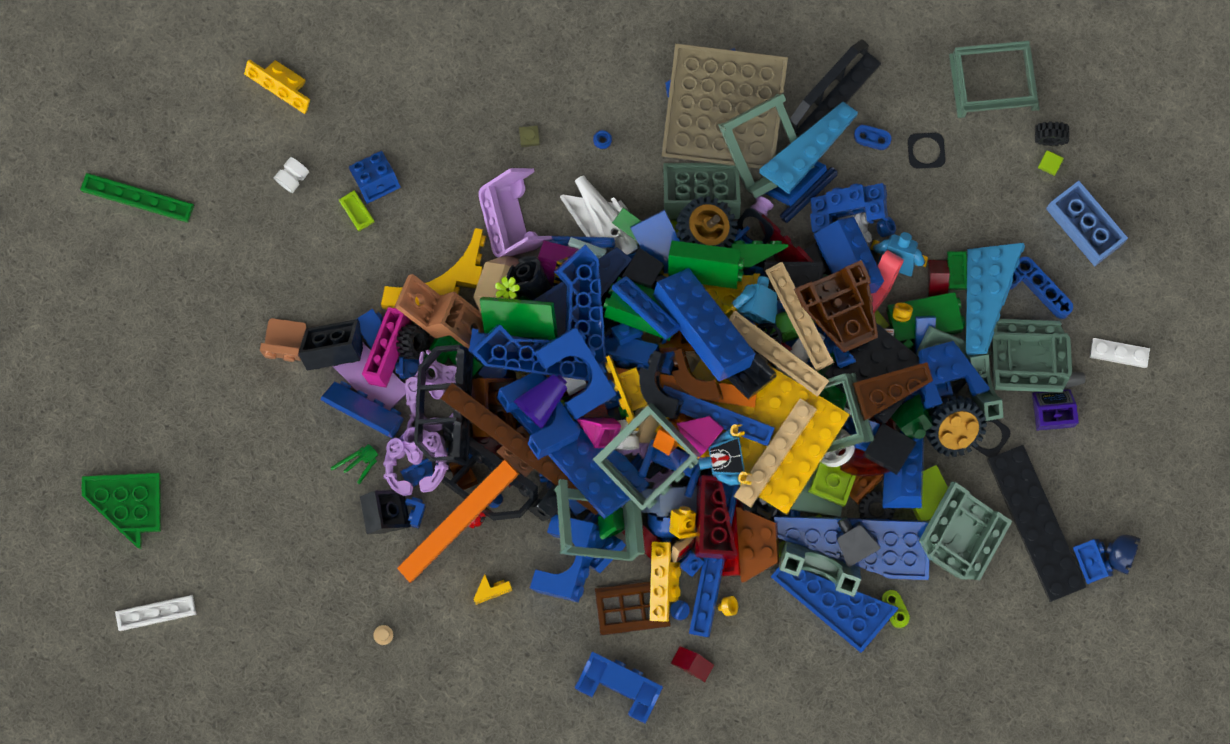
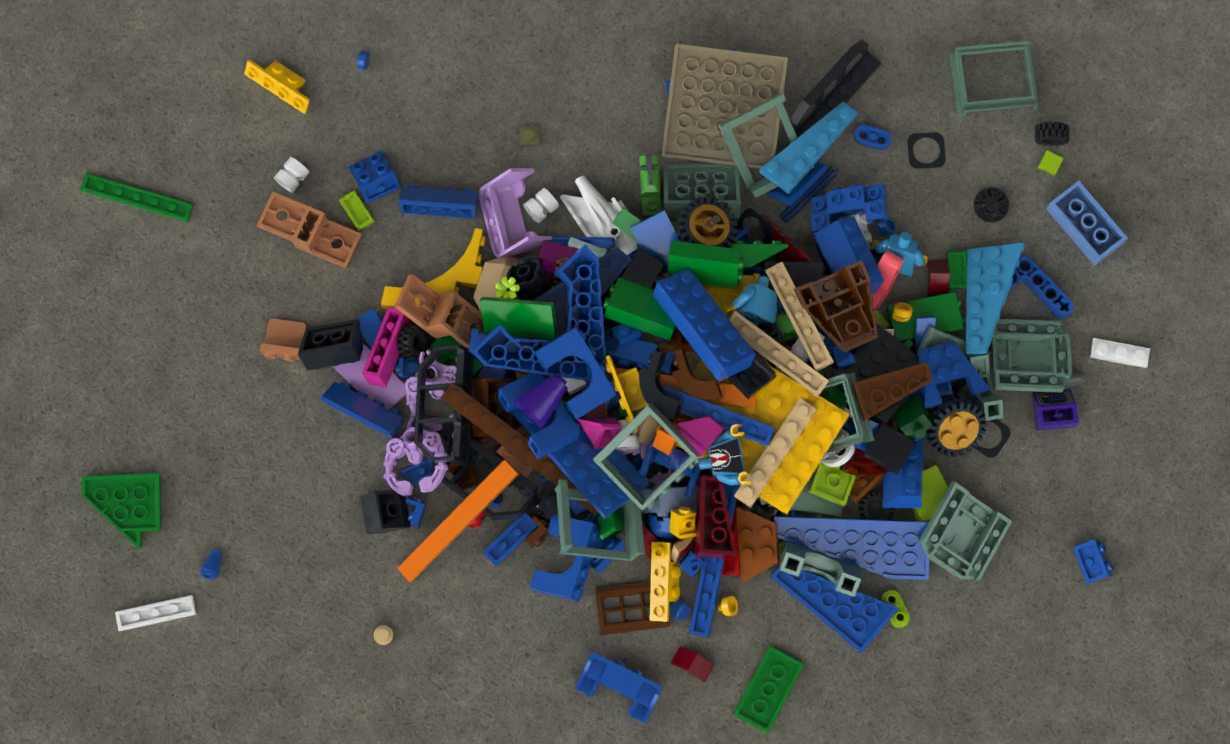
(211, 566): none -> blue cone
(309, 230): none -> nougat bracket
(363, 60): none -> blue tile
(365, 454): green plant -> none
(438, 202): none -> blue slope
(486, 593): yellow slope -> none
(510, 539): none -> blue plate
(538, 535): none -> reddish brown bracket
(541, 205): none -> white wheel
(602, 134): blue plate -> none
(646, 307): blue tile -> none
(650, 185): none -> bright green plate
(762, 205): lavender wheel -> none
(768, 689): none -> green tile
(855, 541): black torso -> none
(991, 204): none -> black wheel
(1036, 523): black plate -> none
(1123, 552): dark blue cylinder -> none

